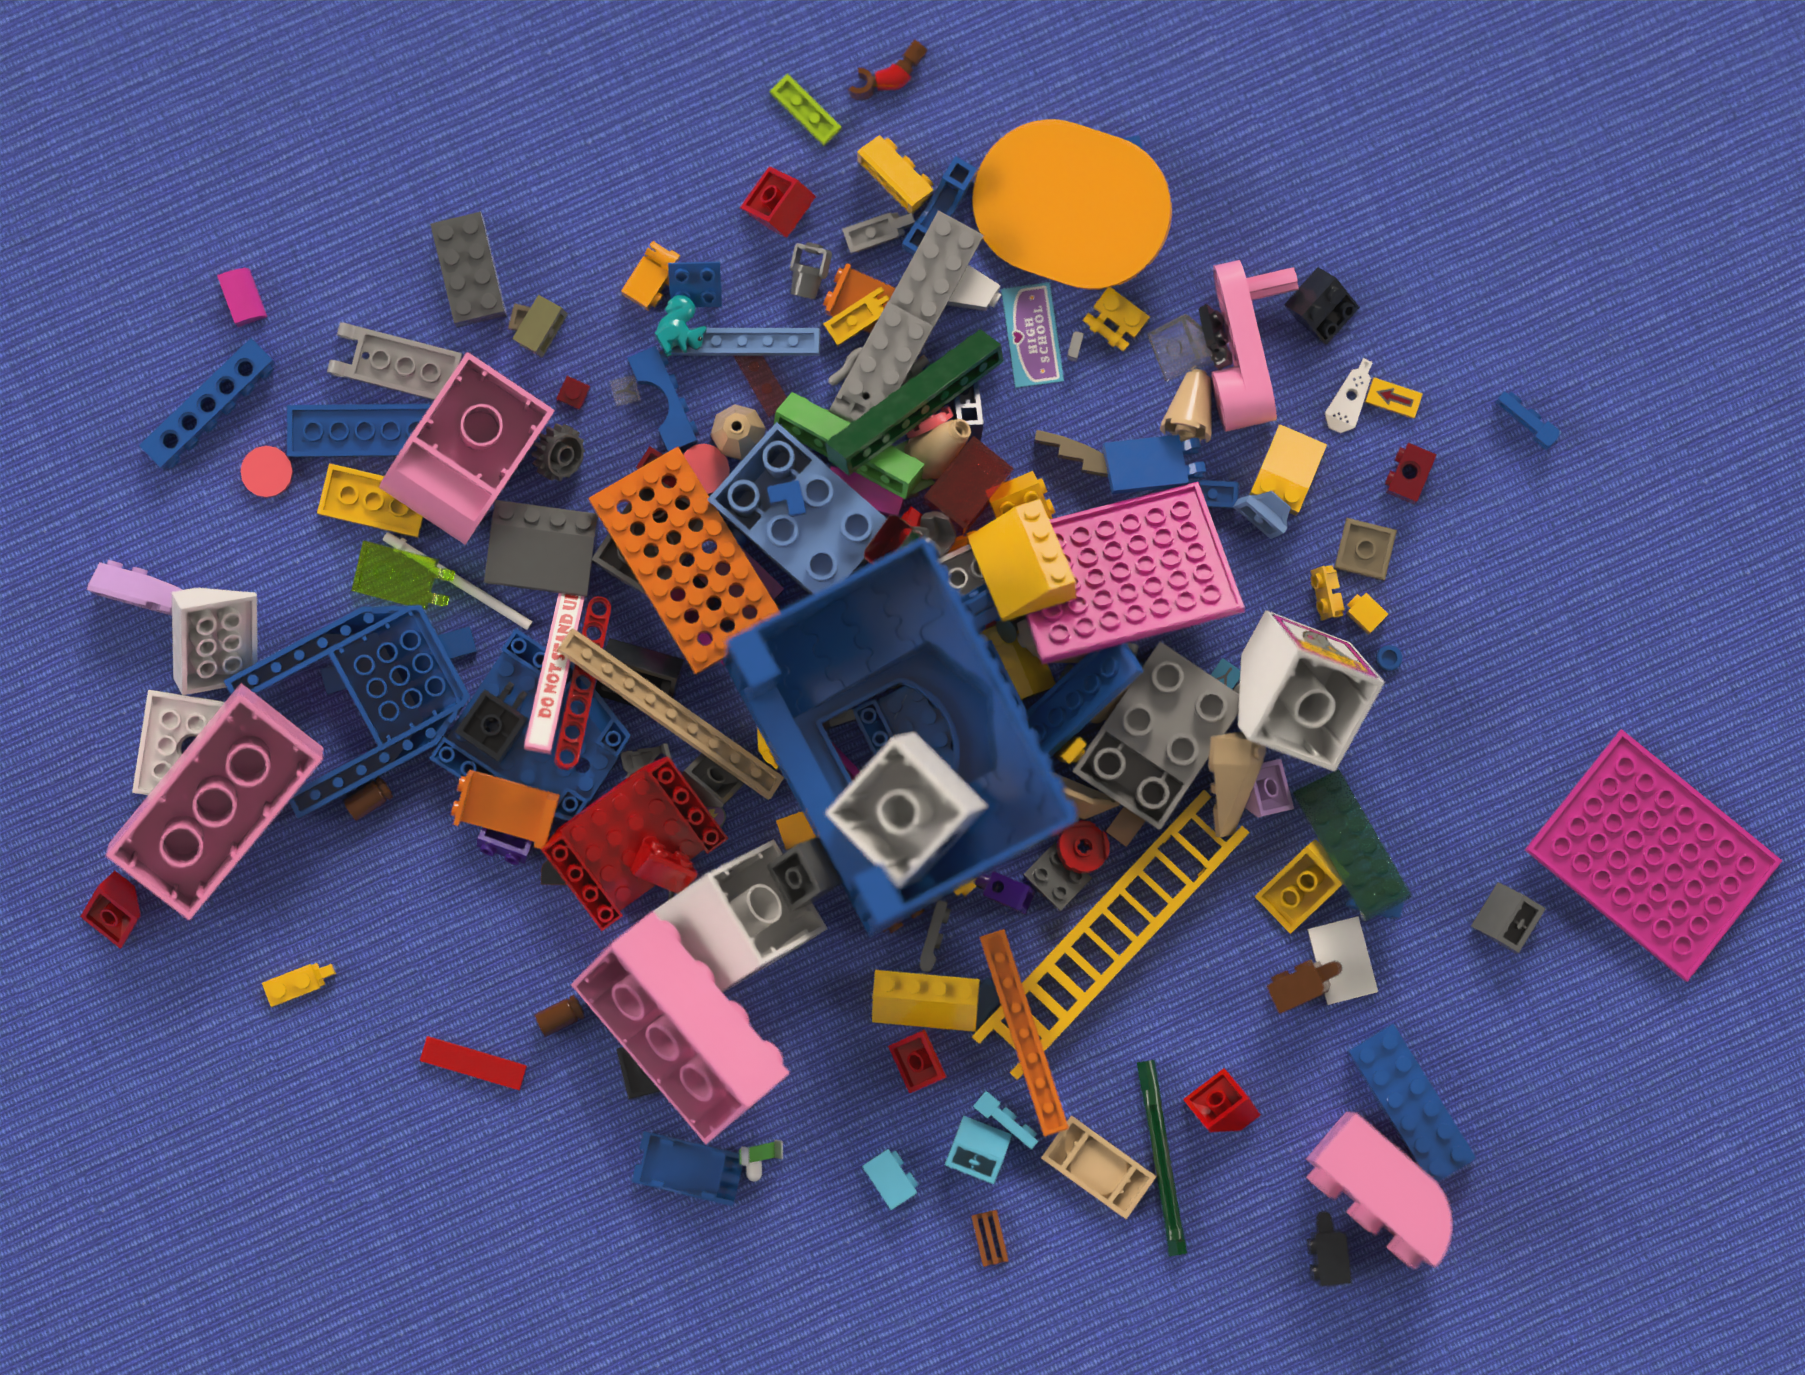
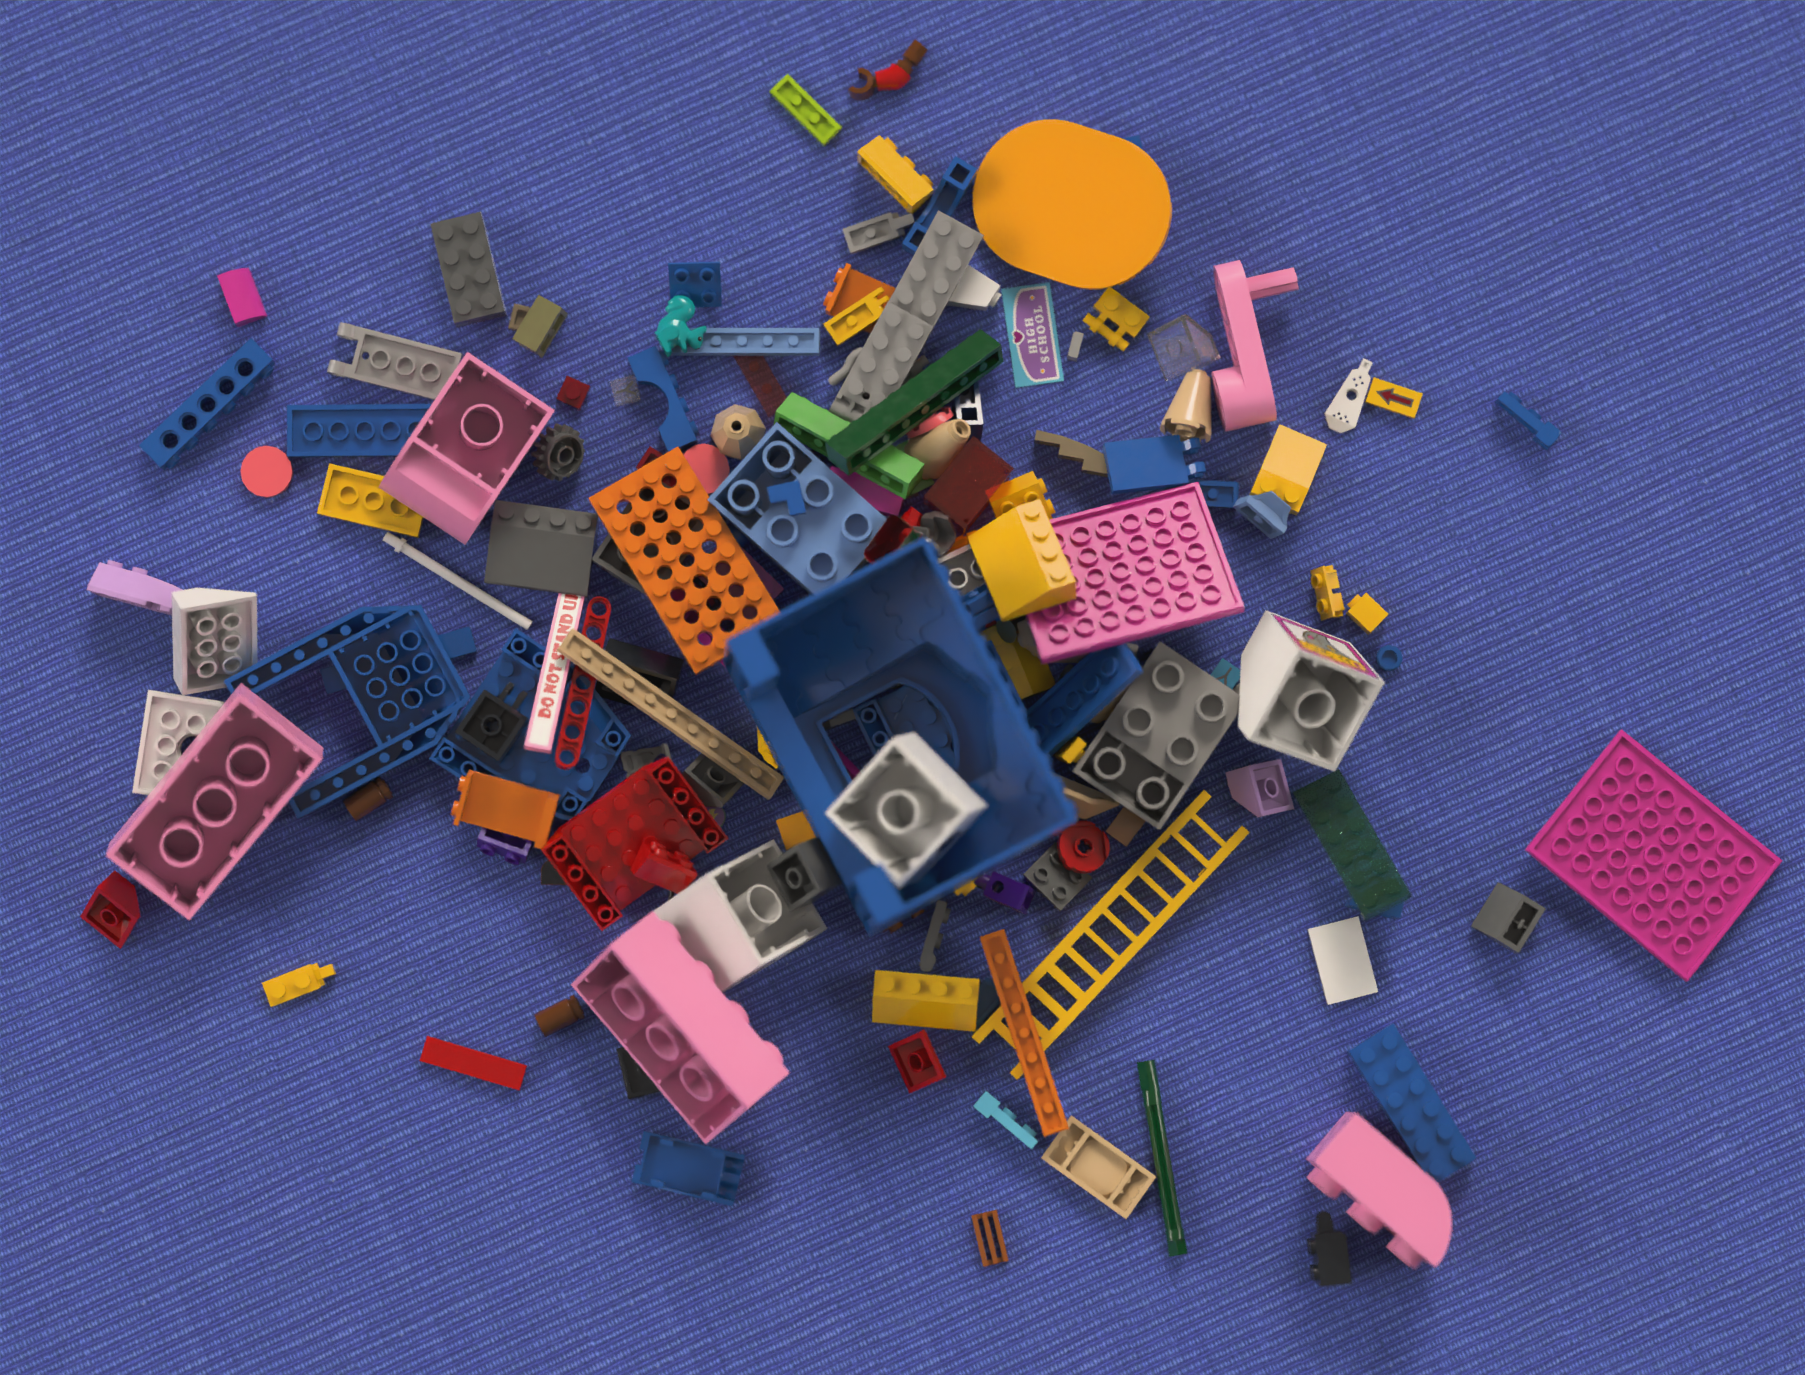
(399, 575): clear neon green tile -> none
(650, 276): light orange hinge -> none
(753, 1157): piece -> none
(778, 201): red slope -> none
(808, 279): dark grey piece -> none
(890, 1178): medium azure brick -> none
(978, 1149): medium azure slope -> none
(1215, 337): black hinge -> none
(1222, 1104): red slope -> none
(1235, 769): tan wedge -> none
(1300, 887): yellow slope -> none
(1303, 985): reddish brown hinge -> none
(1322, 305): black slope -> none
(1365, 549): dark tan tile -> none
(1421, 462): dark red brick -> none

